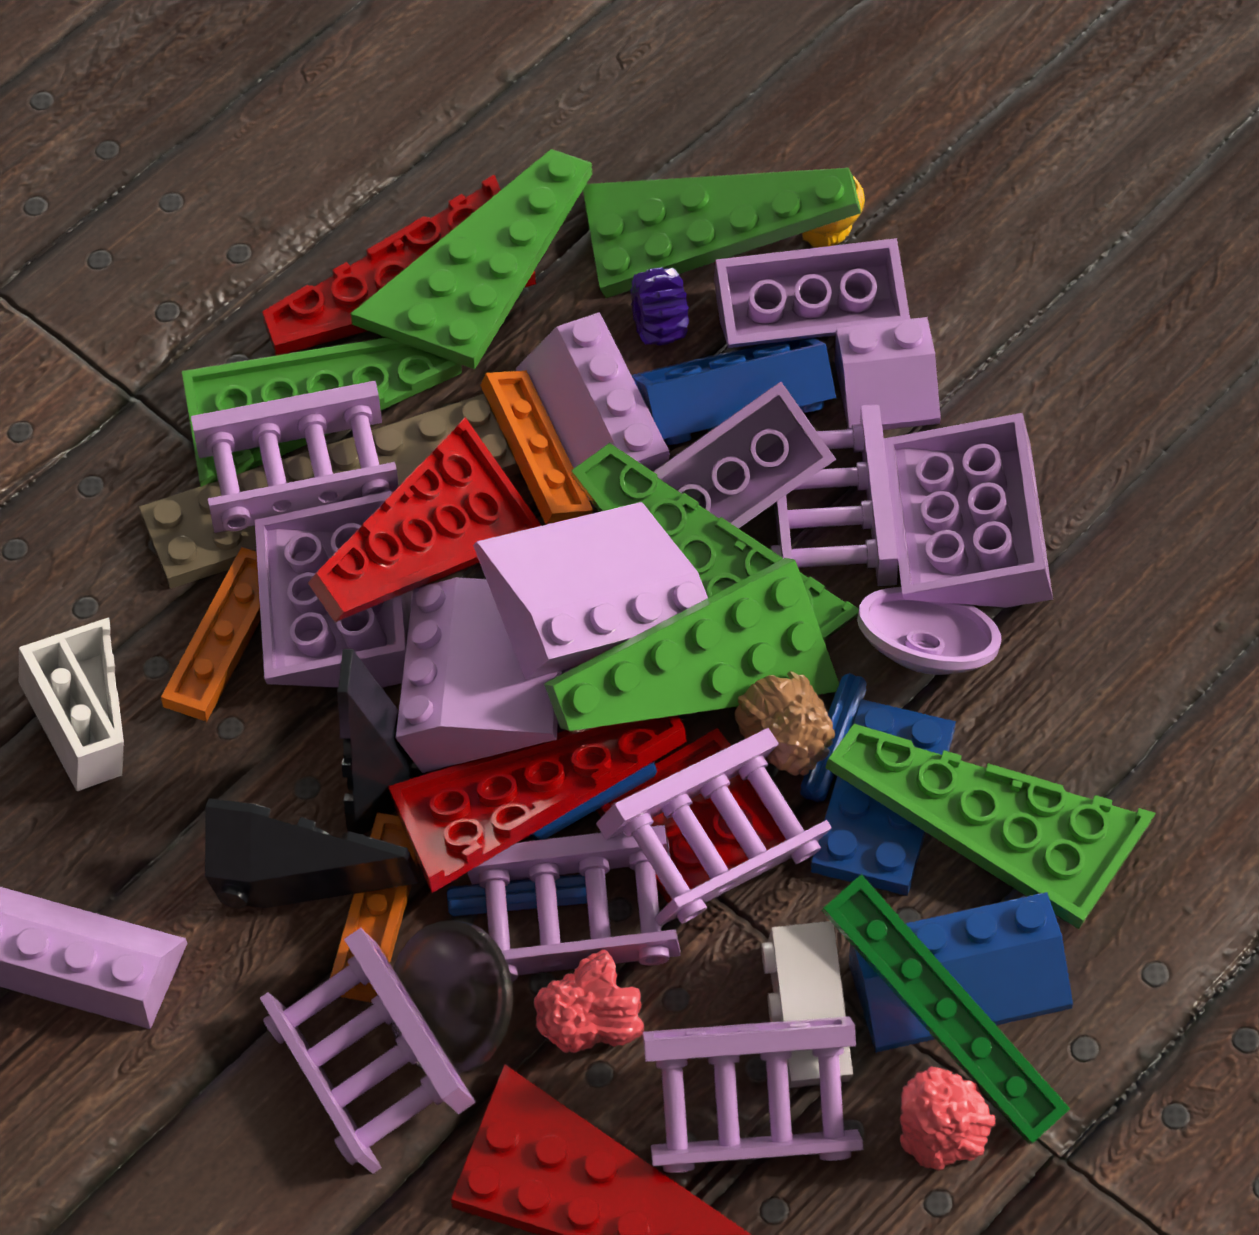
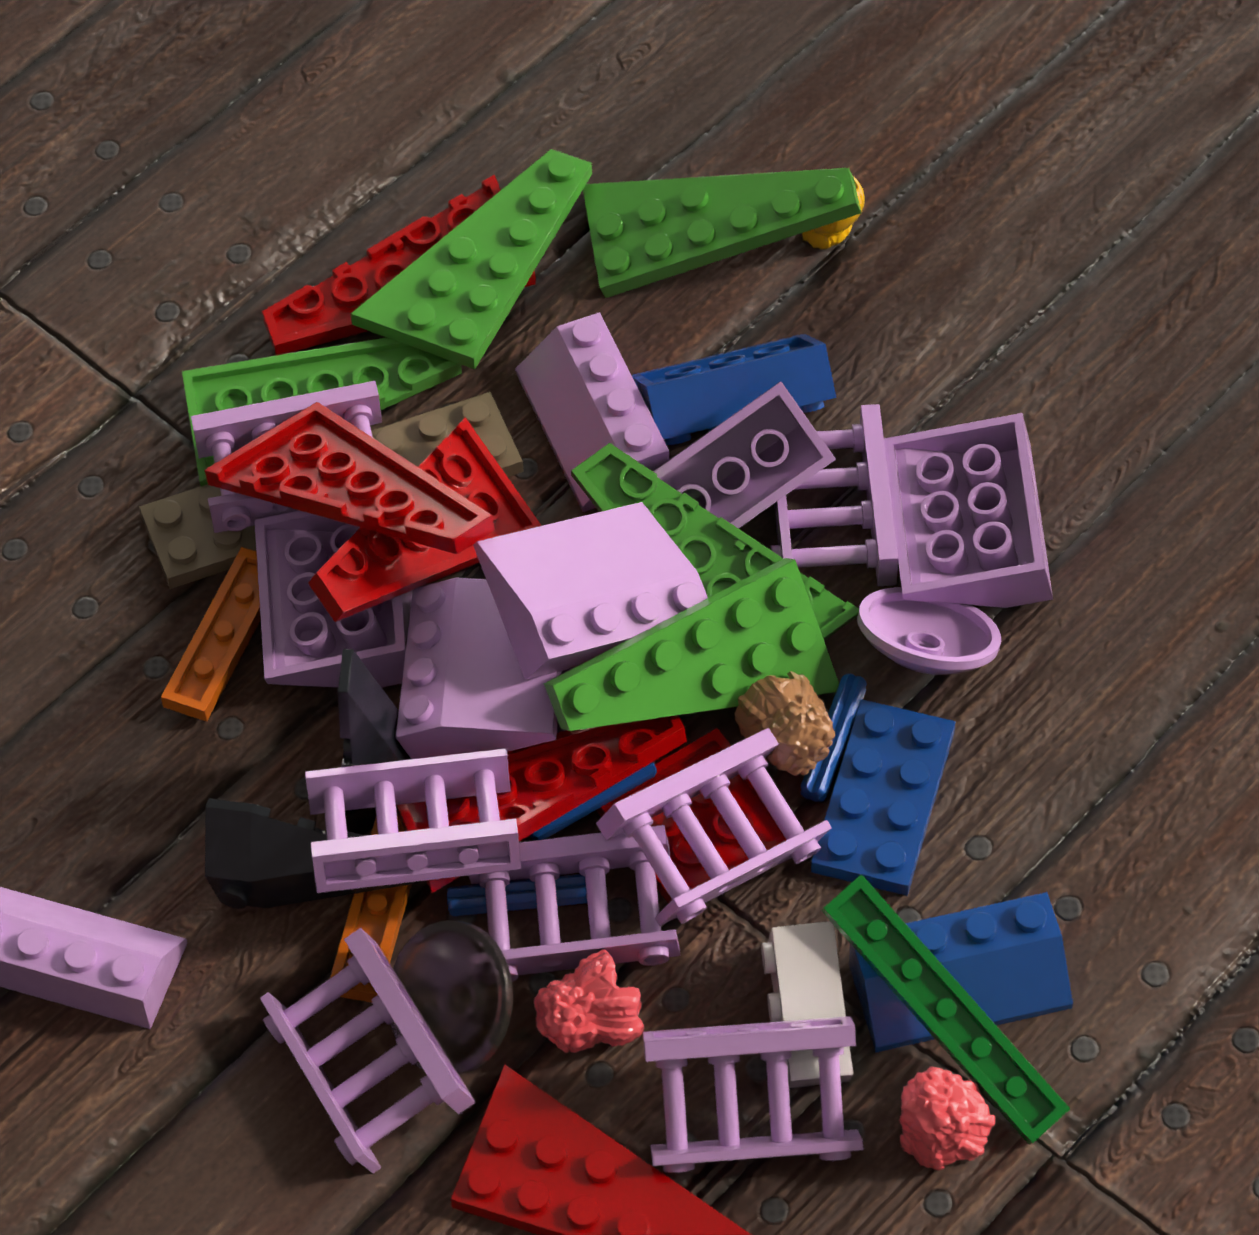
(77, 700): white wedge -> none
(345, 475): none -> red wing
(413, 854): none -> lavender fence
(535, 446): orange plate -> none
(659, 306): dark purple gear -> none
(809, 292): lavender slope -> none
(888, 367): lavender slope -> none
(998, 818): bright green wing -> none

